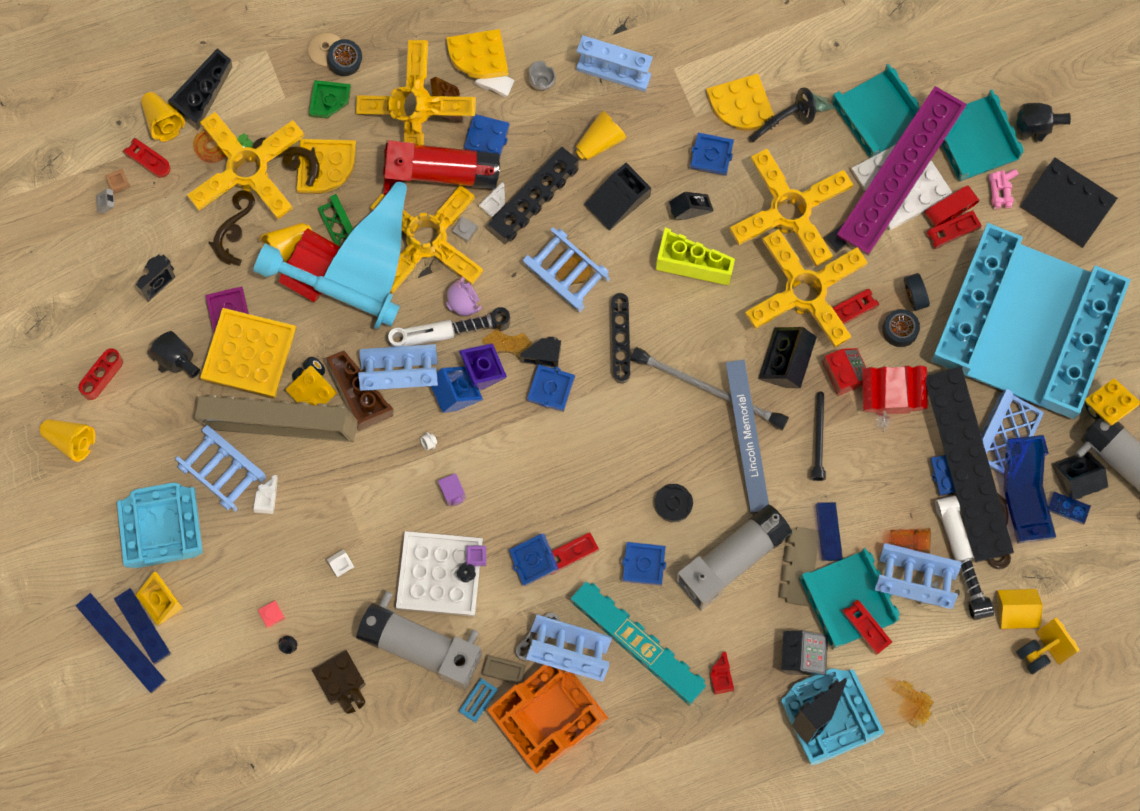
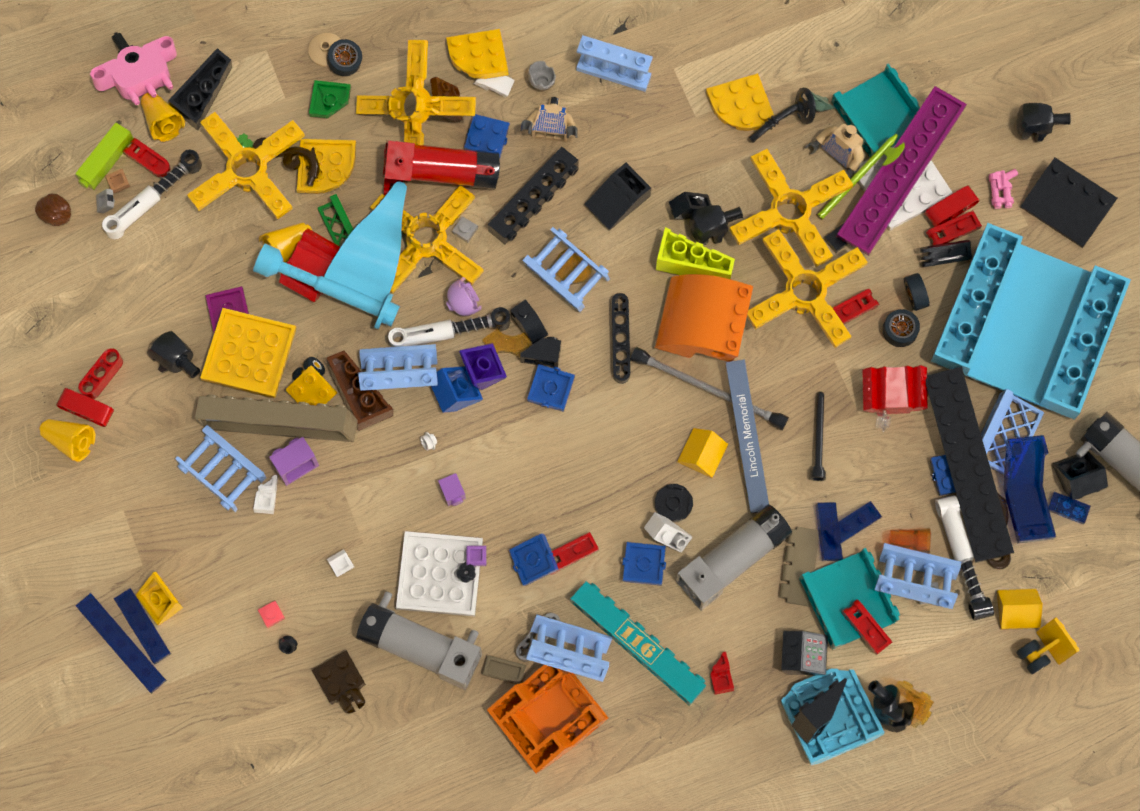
(53, 210): none -> reddish brown hair
(85, 407): none -> red beam
(104, 156): none -> lime brick
(136, 68): none -> bright pink piece
(150, 196): none -> piece
(158, 277): black plate -> none
(159, 525): medium azure wedge -> none
(207, 154): clear yellow tile -> none
(229, 225): dark brown plant -> none
(294, 460): none -> medium lavender piece
(469, 714): dark azure tile -> none
(494, 202): white tile -> none
(528, 321): none -> black slope
(550, 122): none -> torso
(600, 137): yellow cone -> none
(667, 532): none -> white slope
(703, 451): none -> yellow slope
(704, 316): none -> orange slope
(712, 154): blue plate -> none
(712, 222): none -> black piece
(787, 356): black slope -> none
(841, 144): none -> tan torso
(845, 370): red slope -> none
(853, 524): none -> clear blue tile
(886, 149): none -> lime piece
(891, 714): none -> black piece
(946, 253): none -> black hinge
(981, 139): teal panel -> none
(1111, 402): yellow plate -> none

